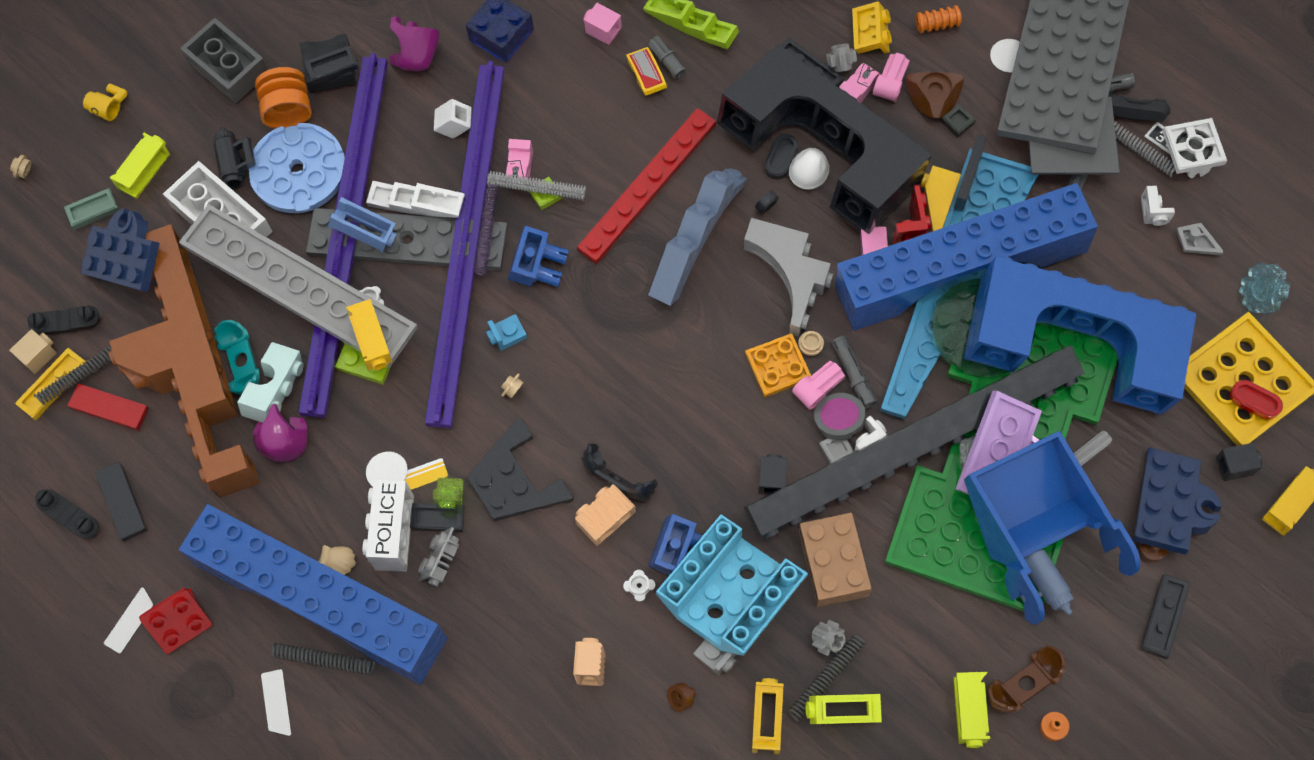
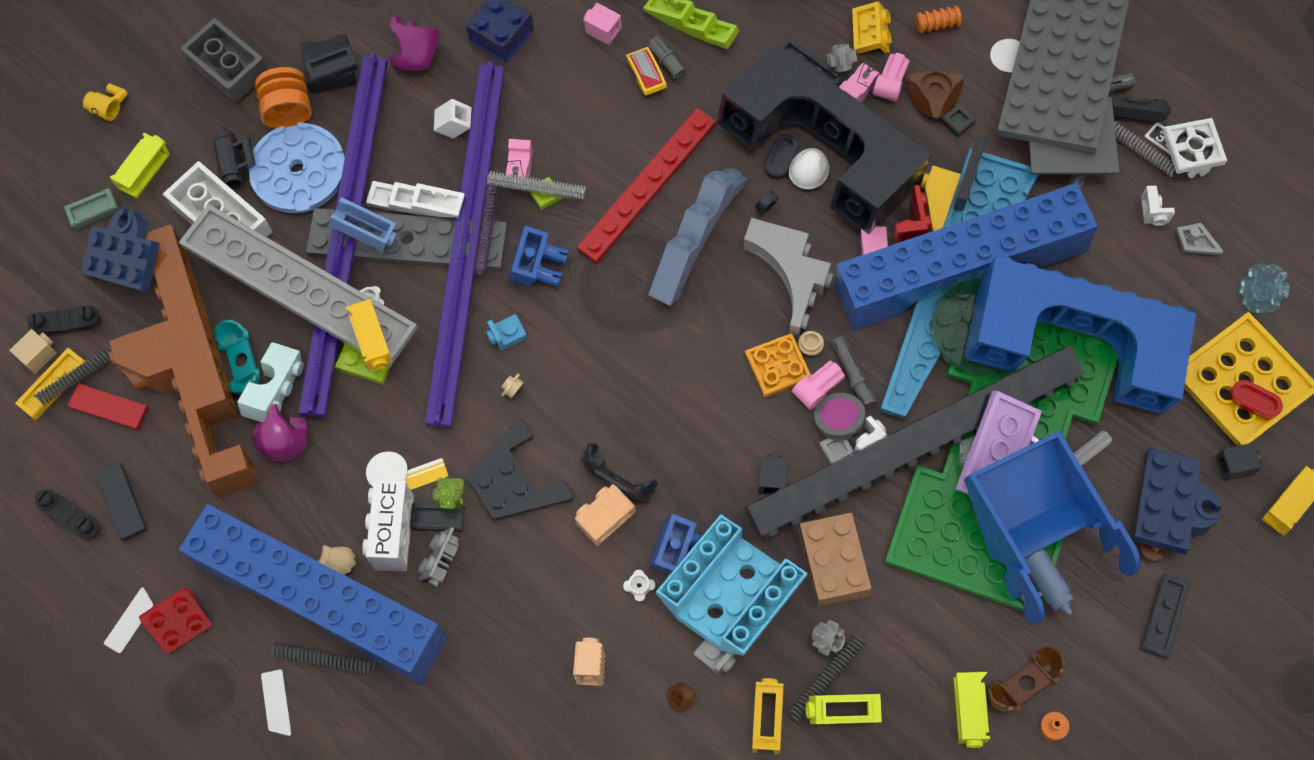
(20, 166): tan plate -> none

